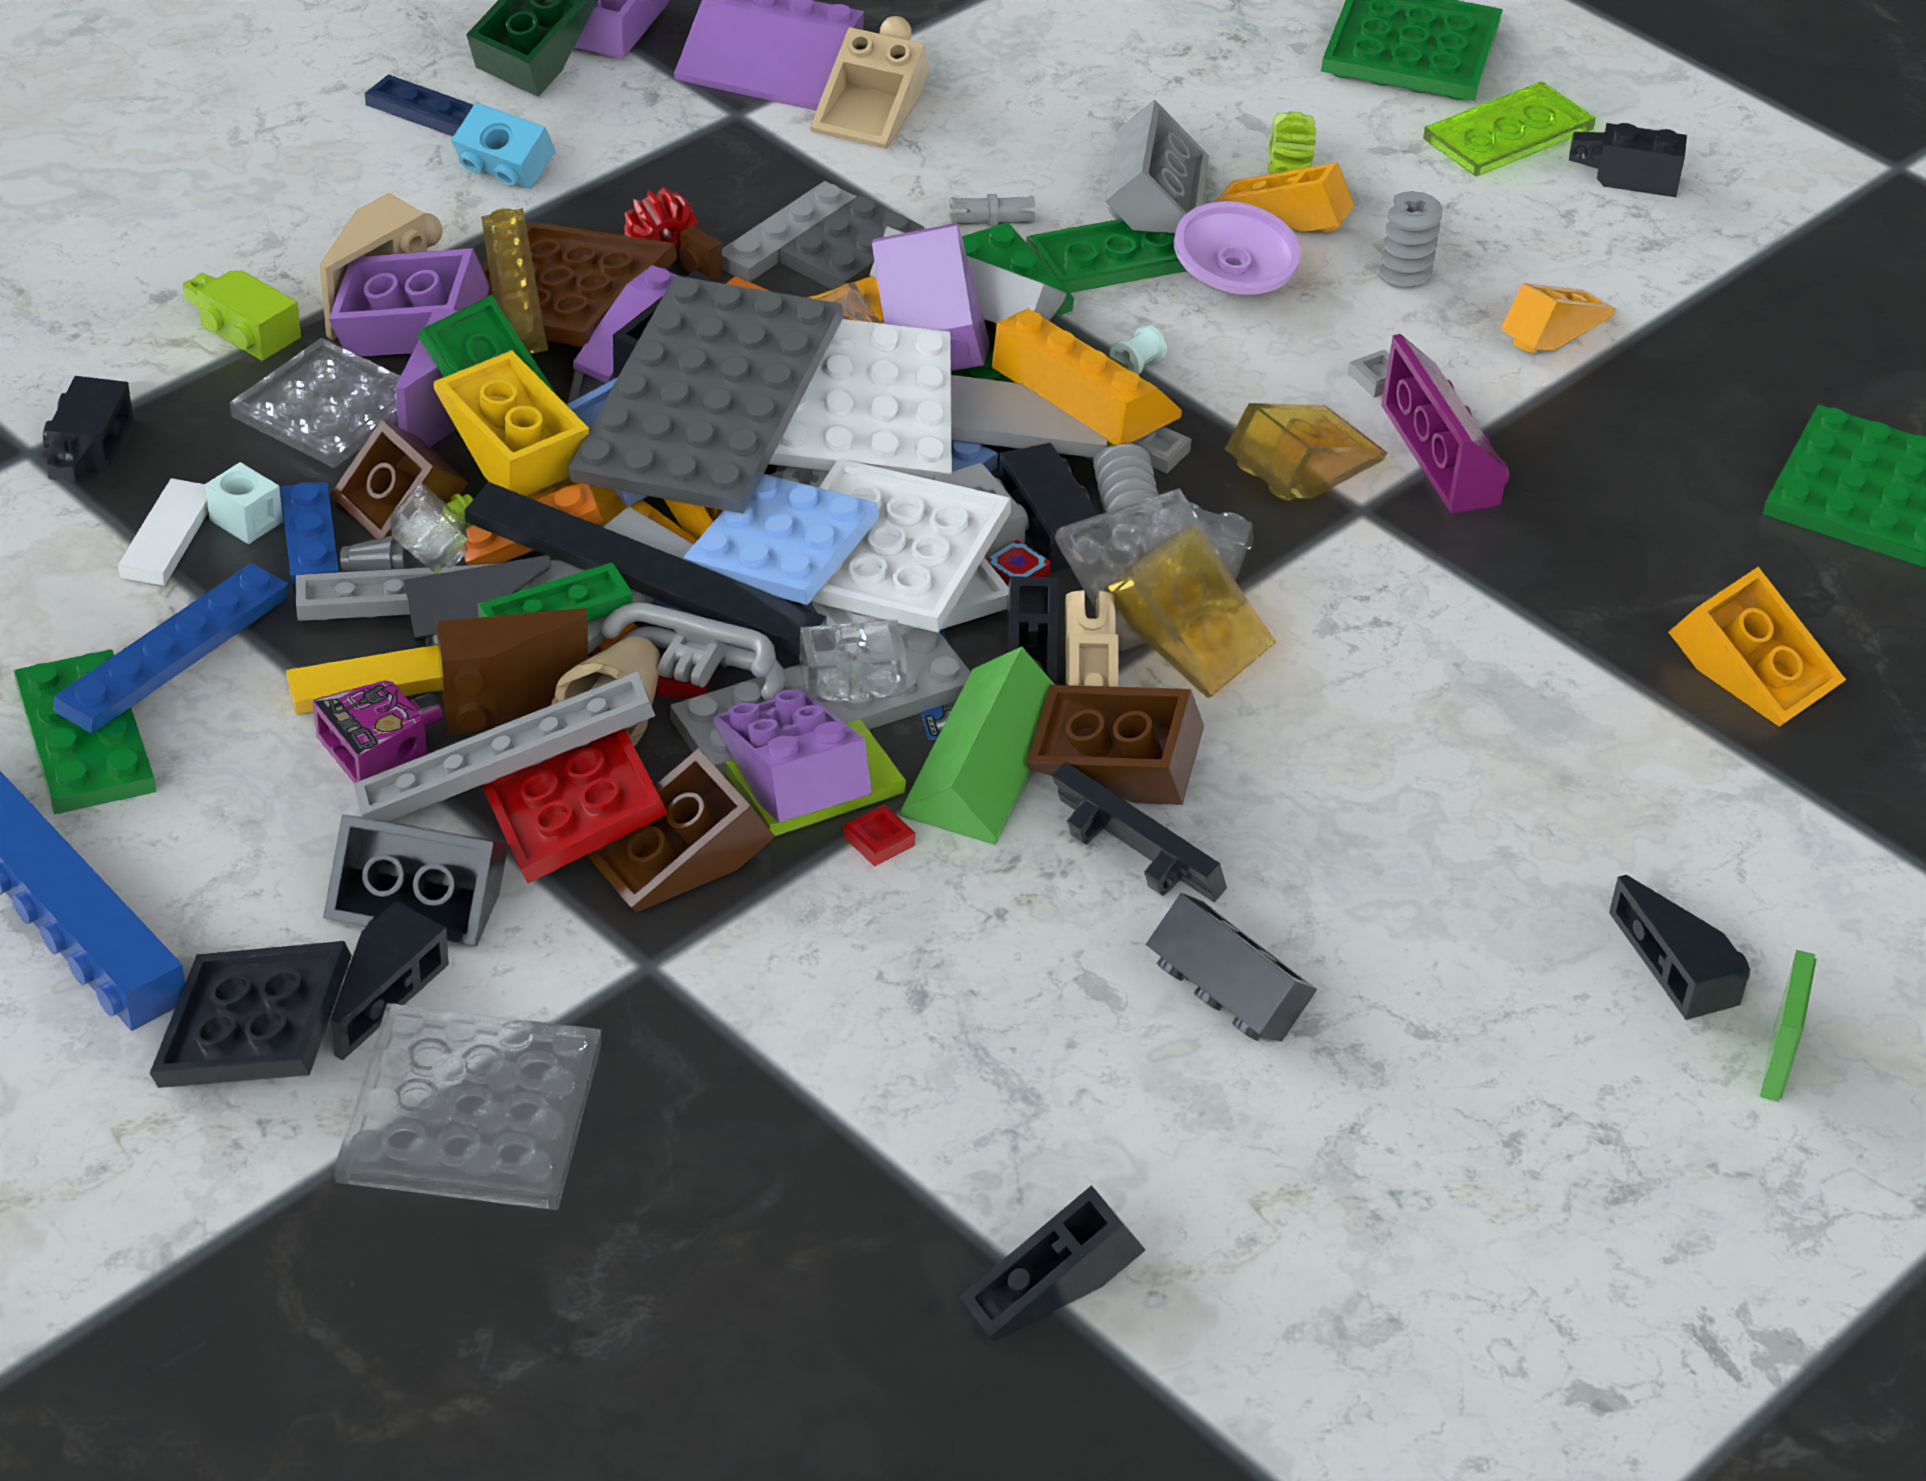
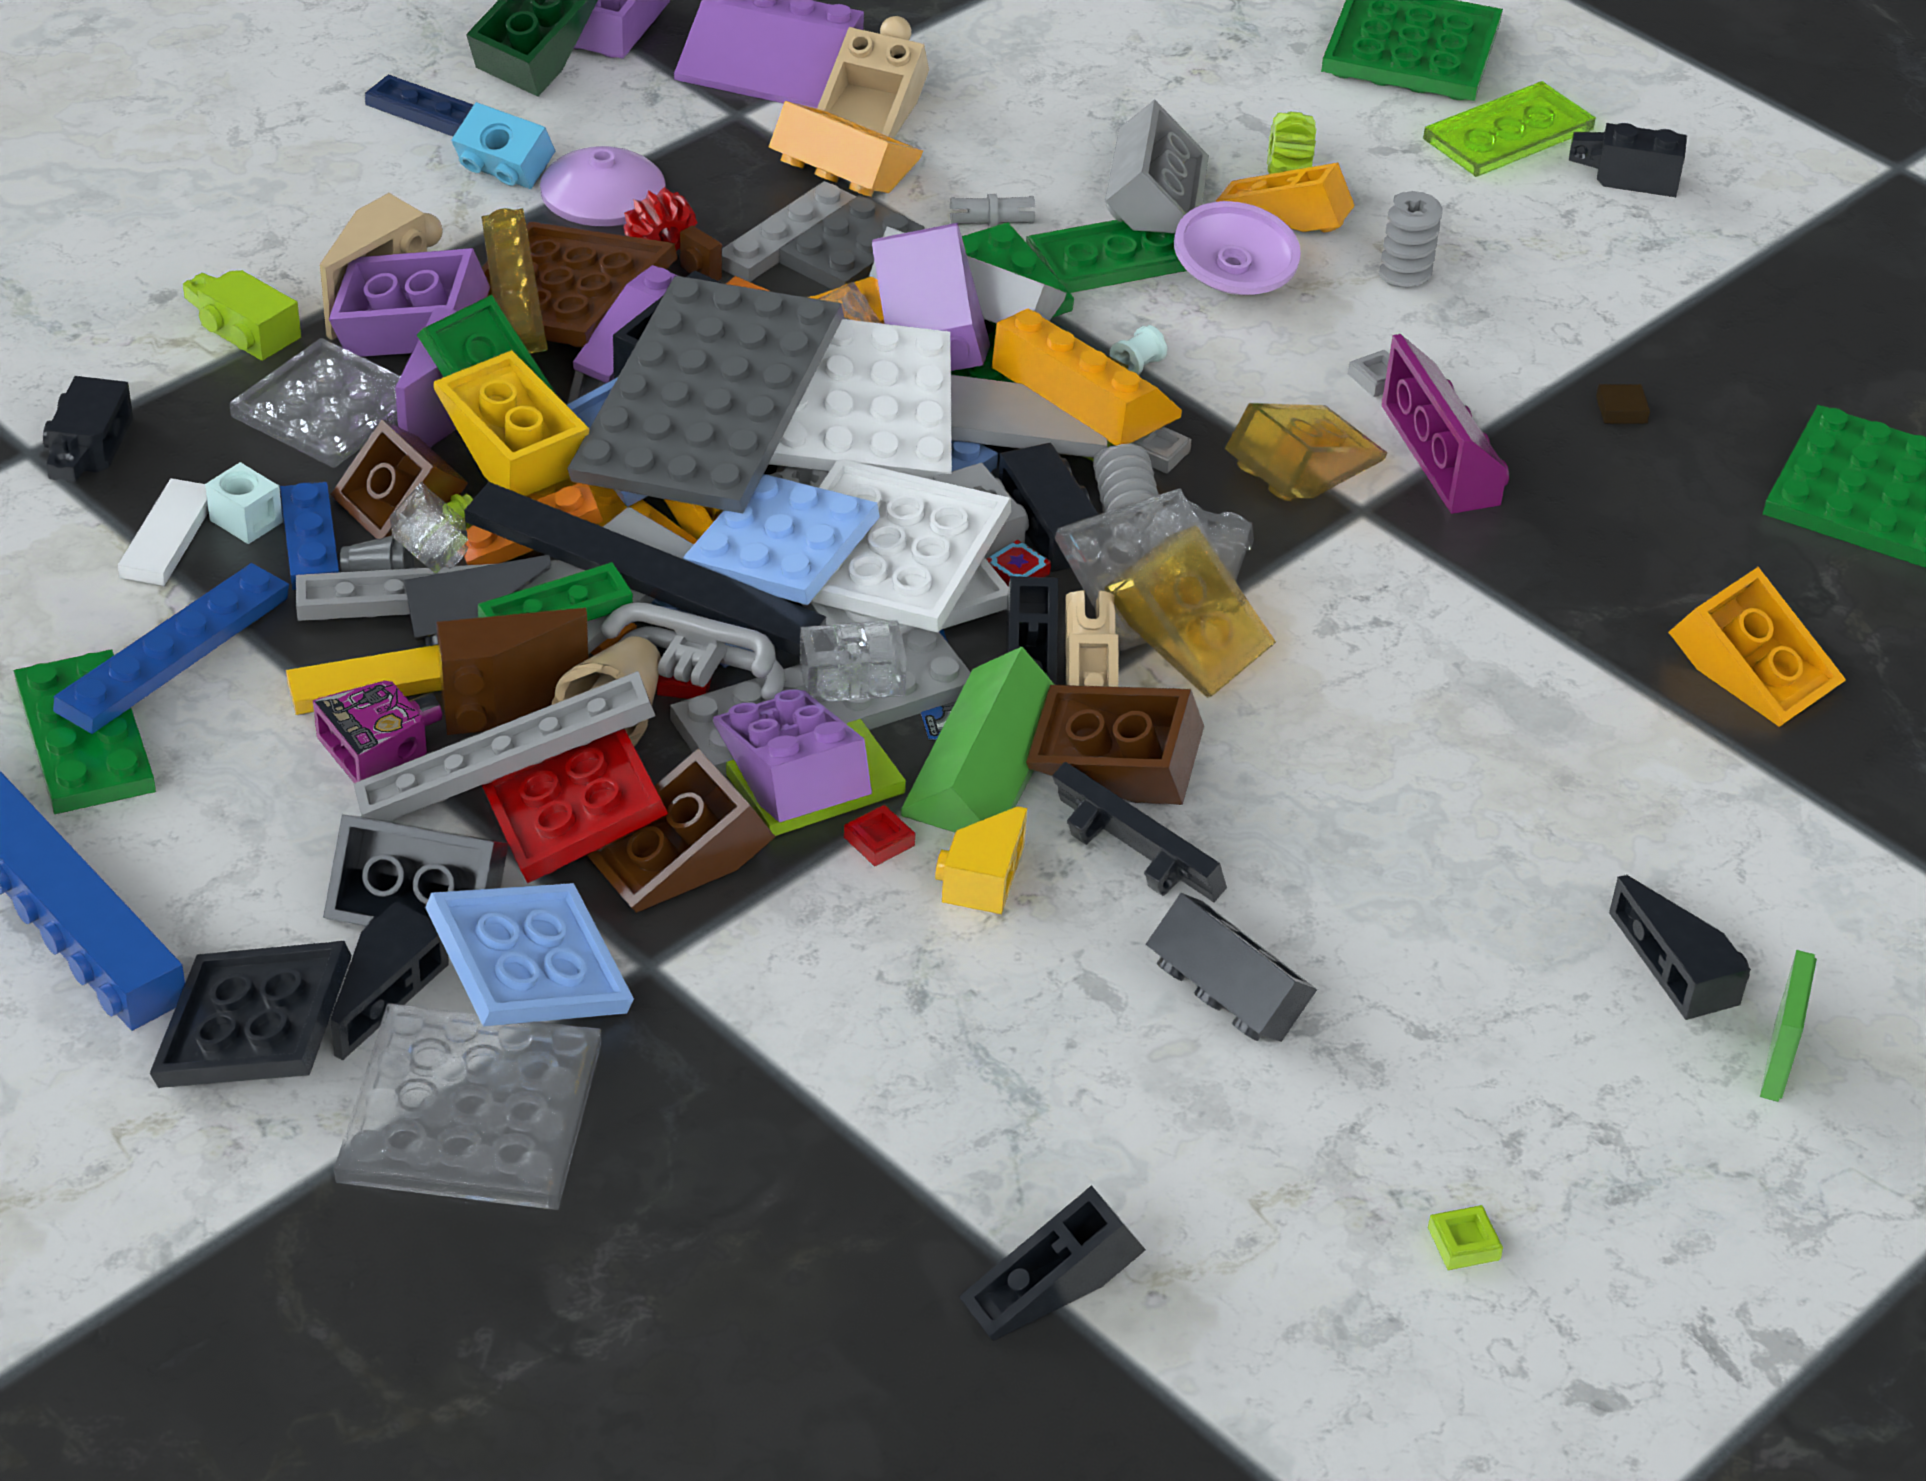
(528, 954): none -> light blue plate
(598, 184): none -> lavender dish
(841, 149): none -> light orange slope
(983, 861): none -> yellow slope
(1465, 1237): none -> lime tile
(1552, 316): light orange slope -> none
(1622, 403): none -> dark brown tile

